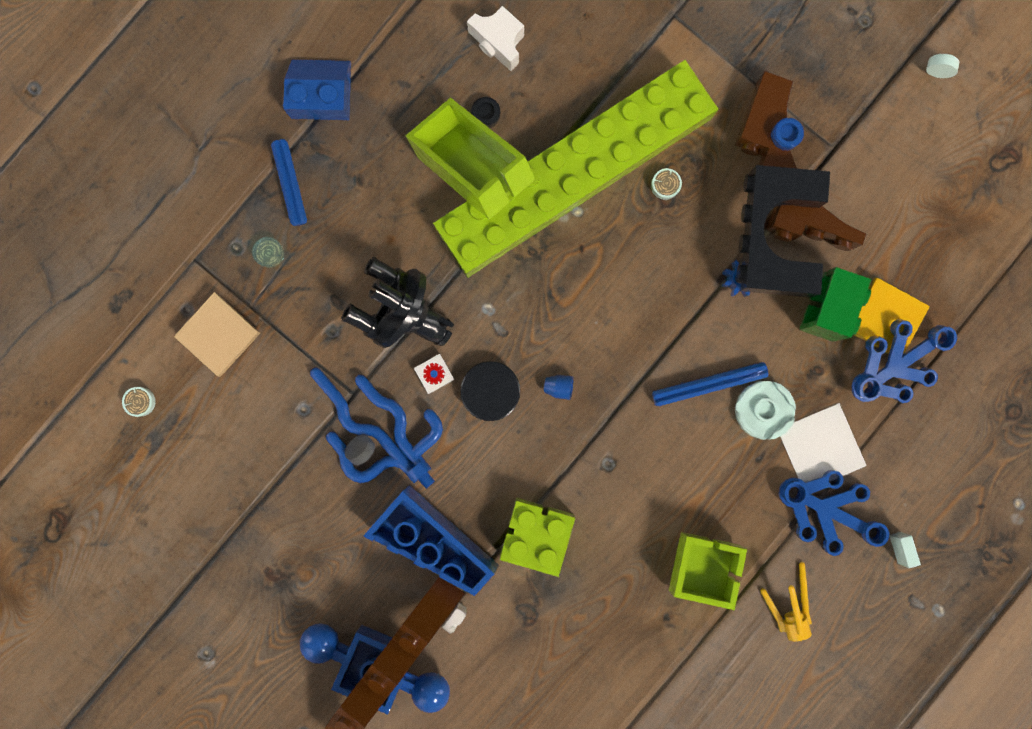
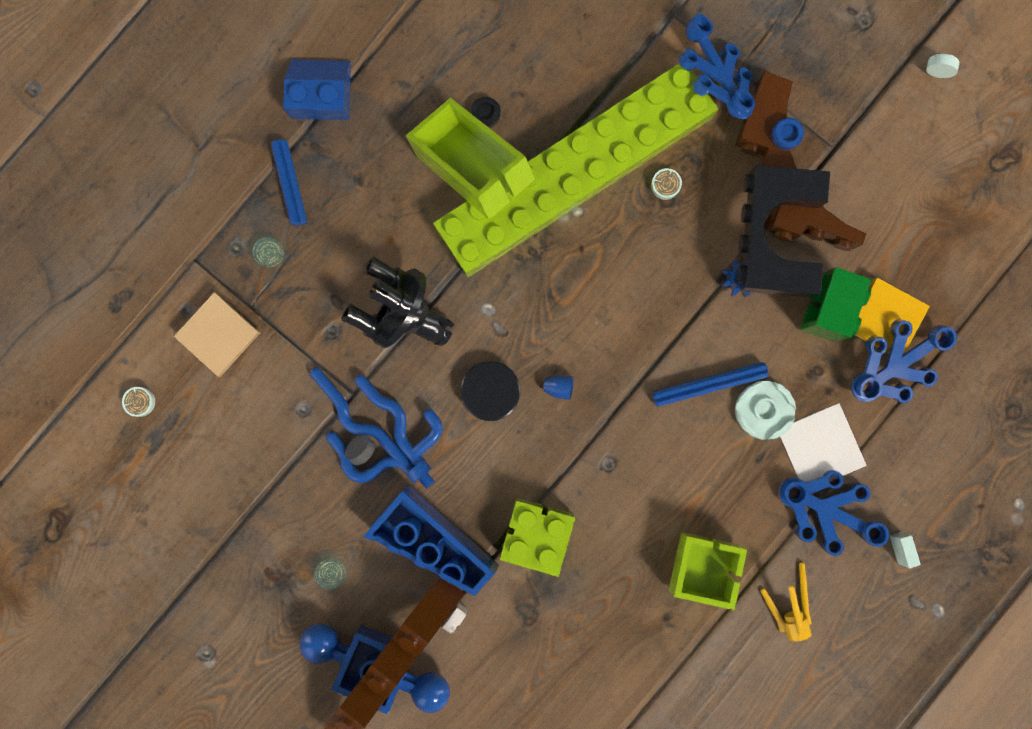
(330, 574): none -> clear light blue tile
(434, 373): white tile -> none
(498, 36): white brick -> none
(738, 100): none -> blue plant

